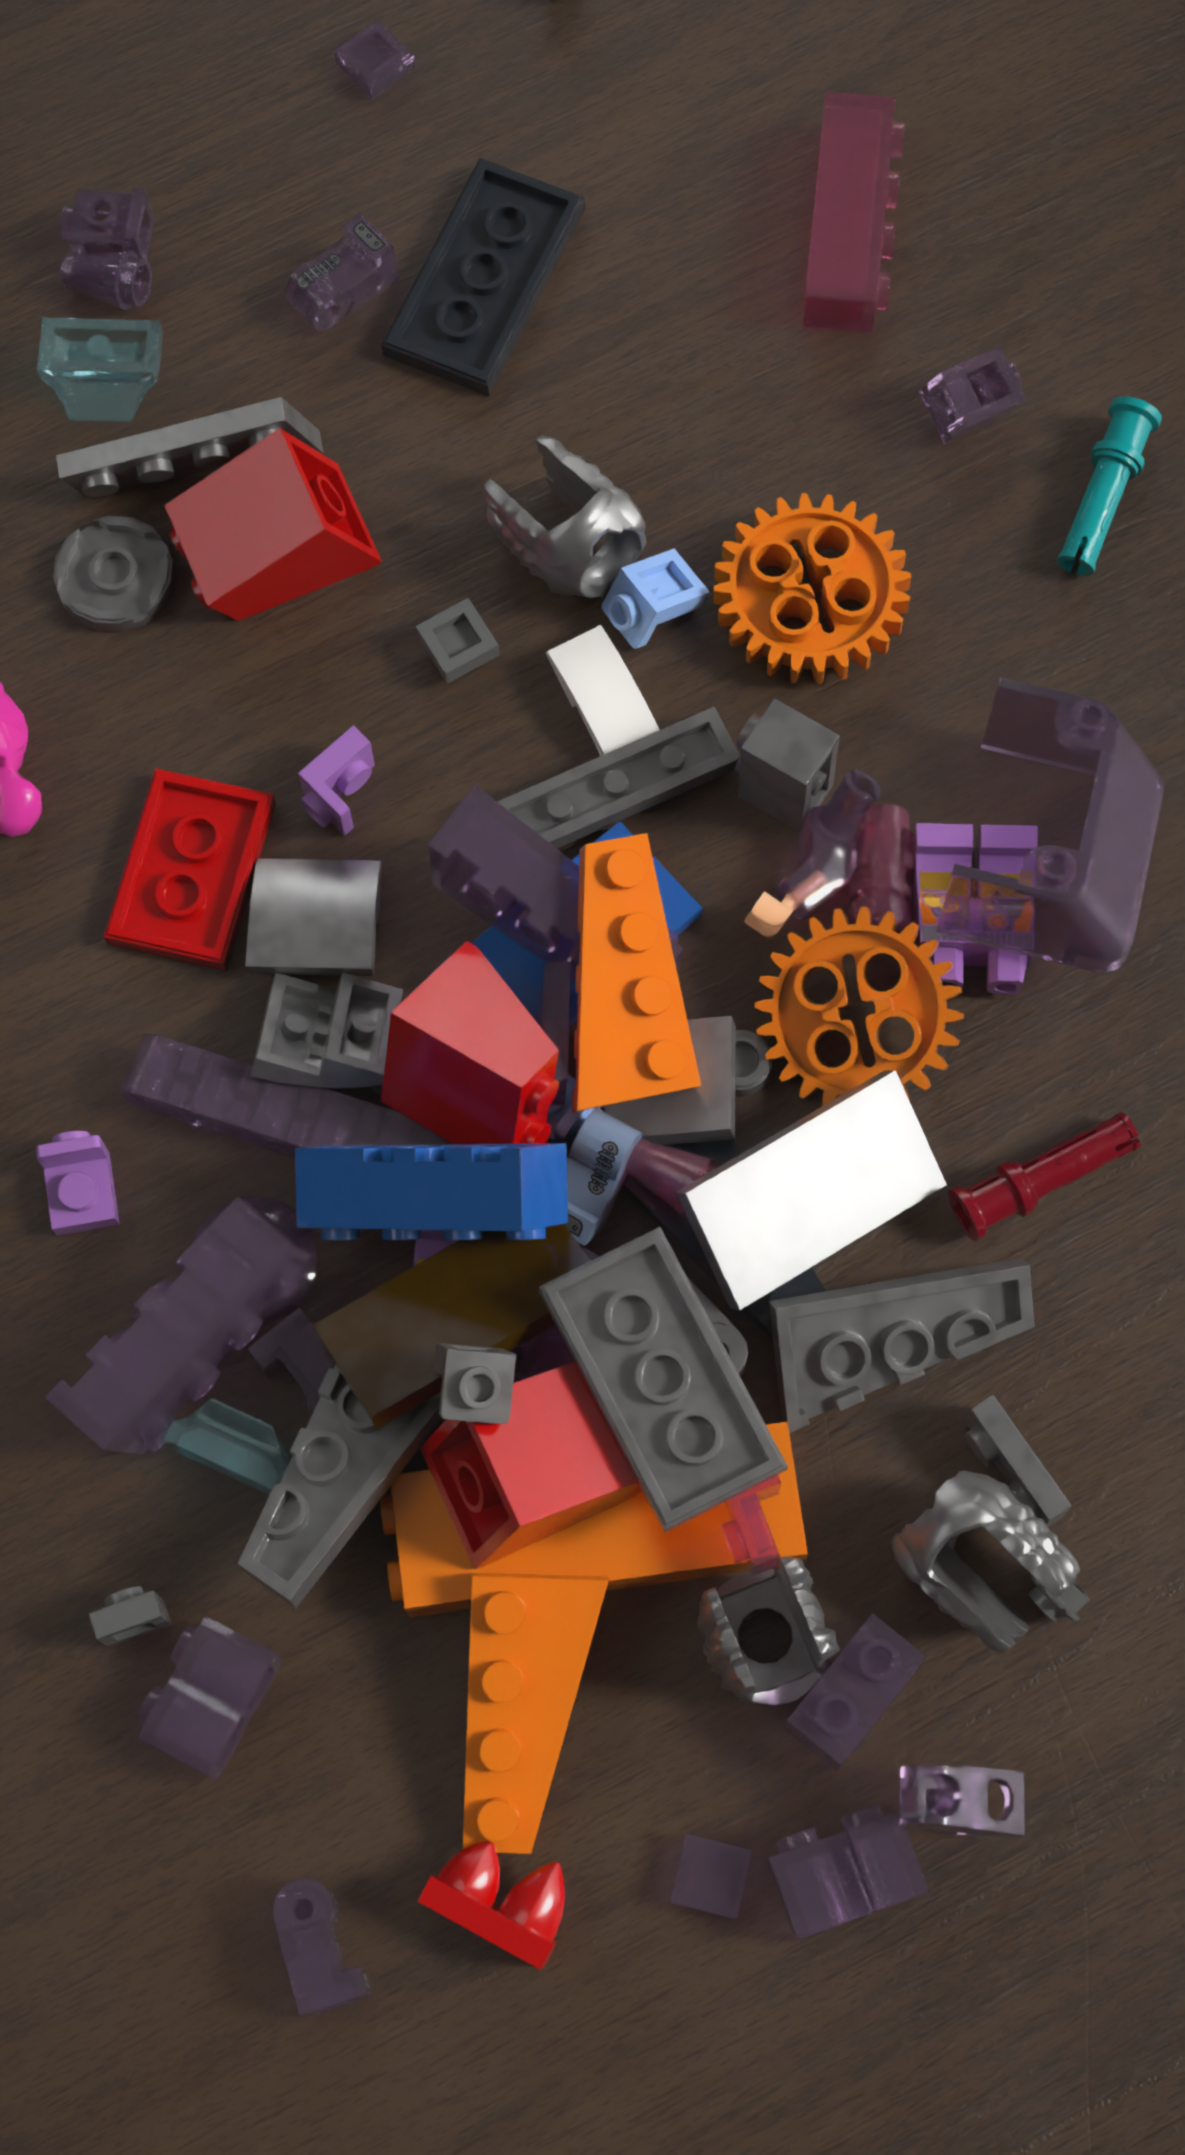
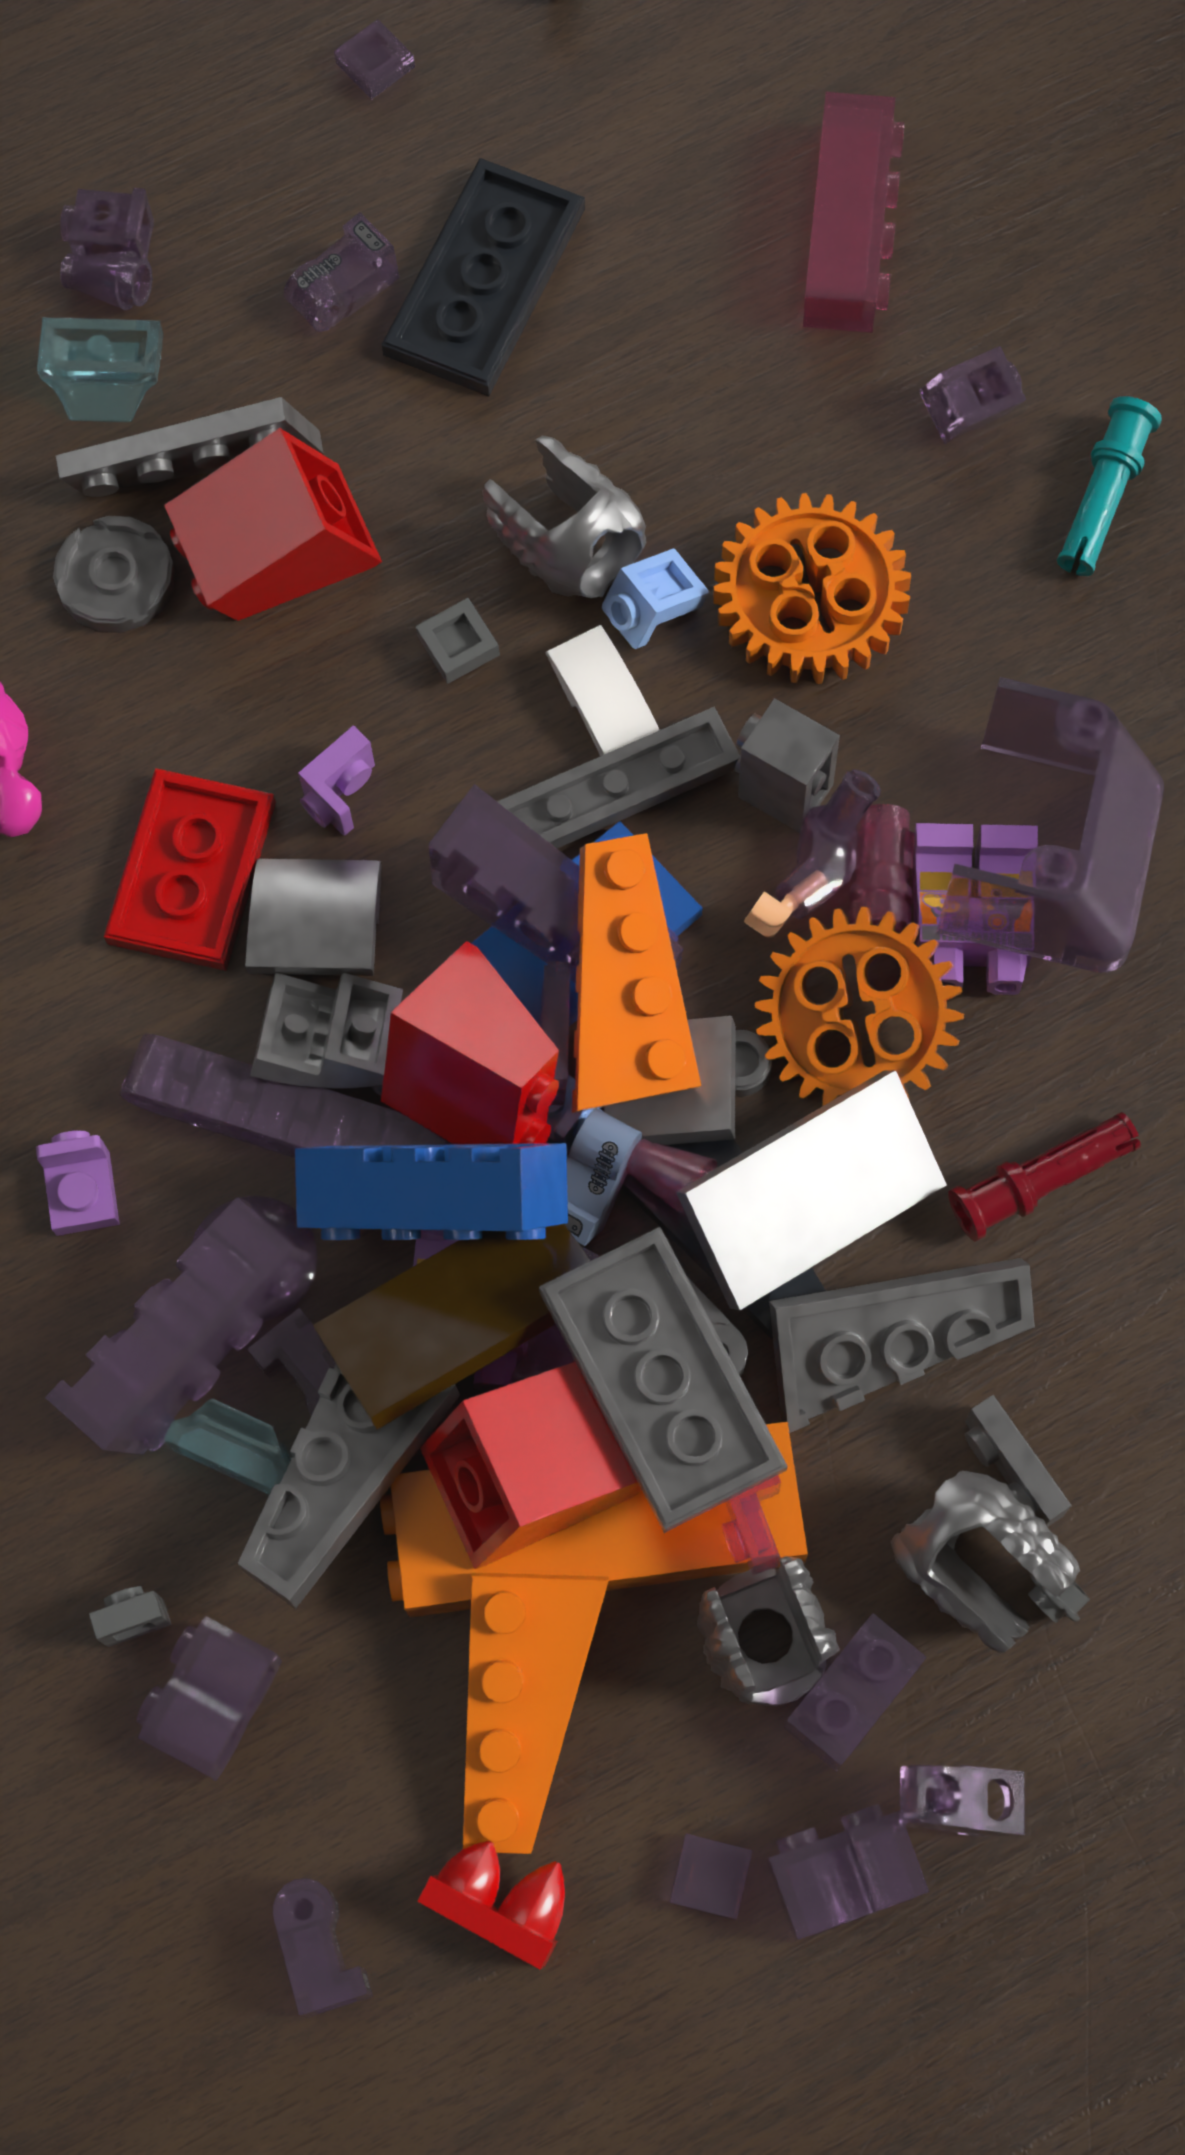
(475, 1382): flat silver bracket -> none

